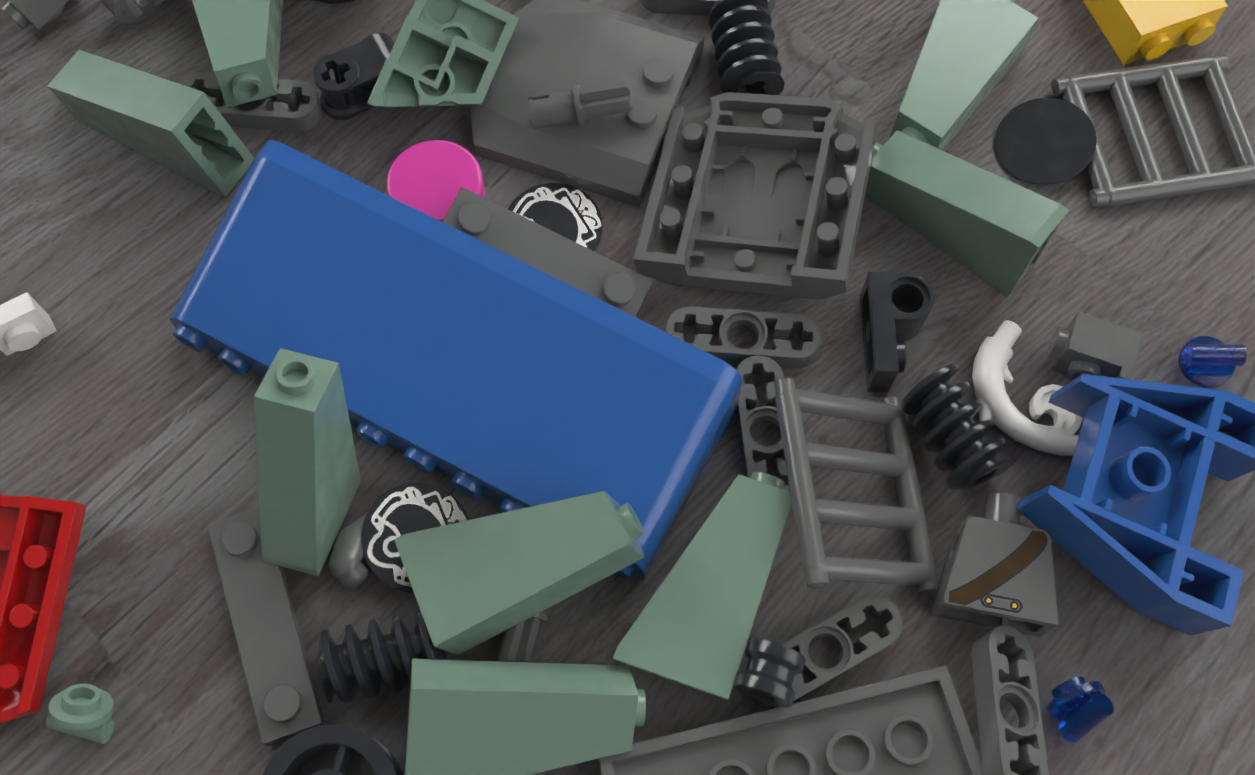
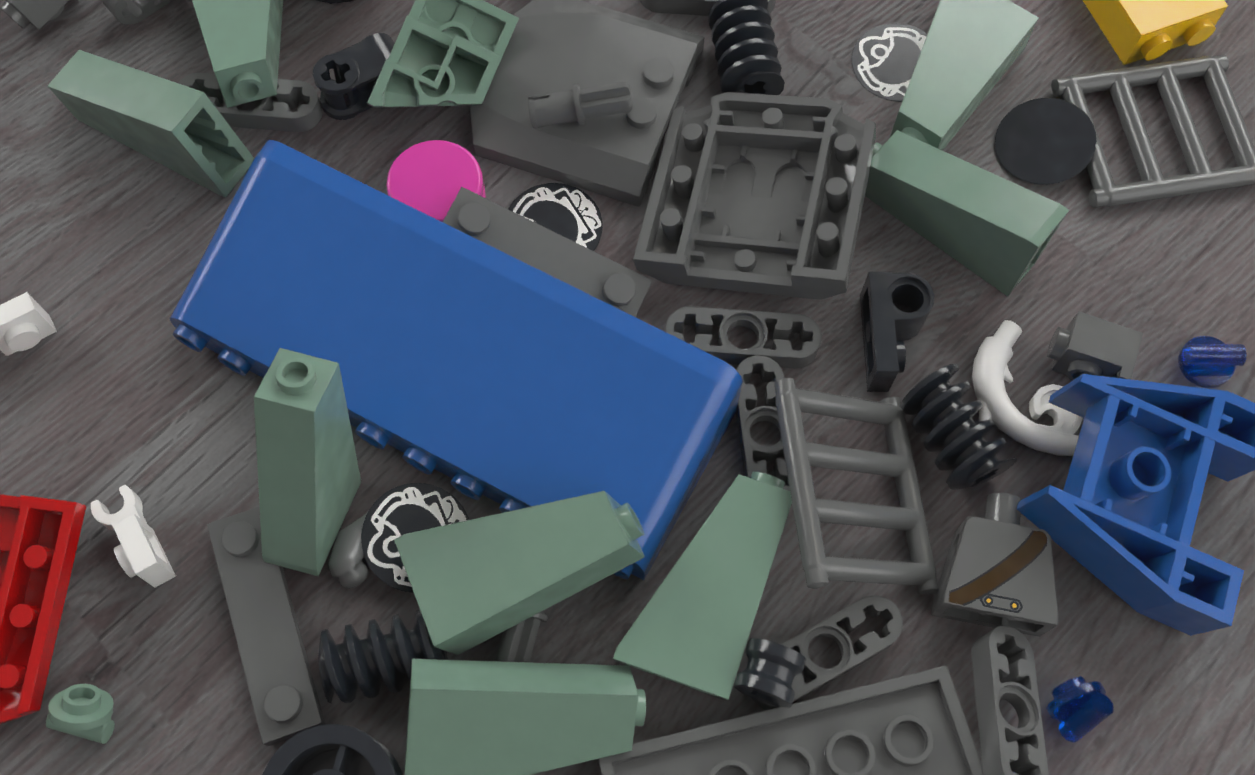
(139, 547): none -> white plate
(887, 58): none -> sticker

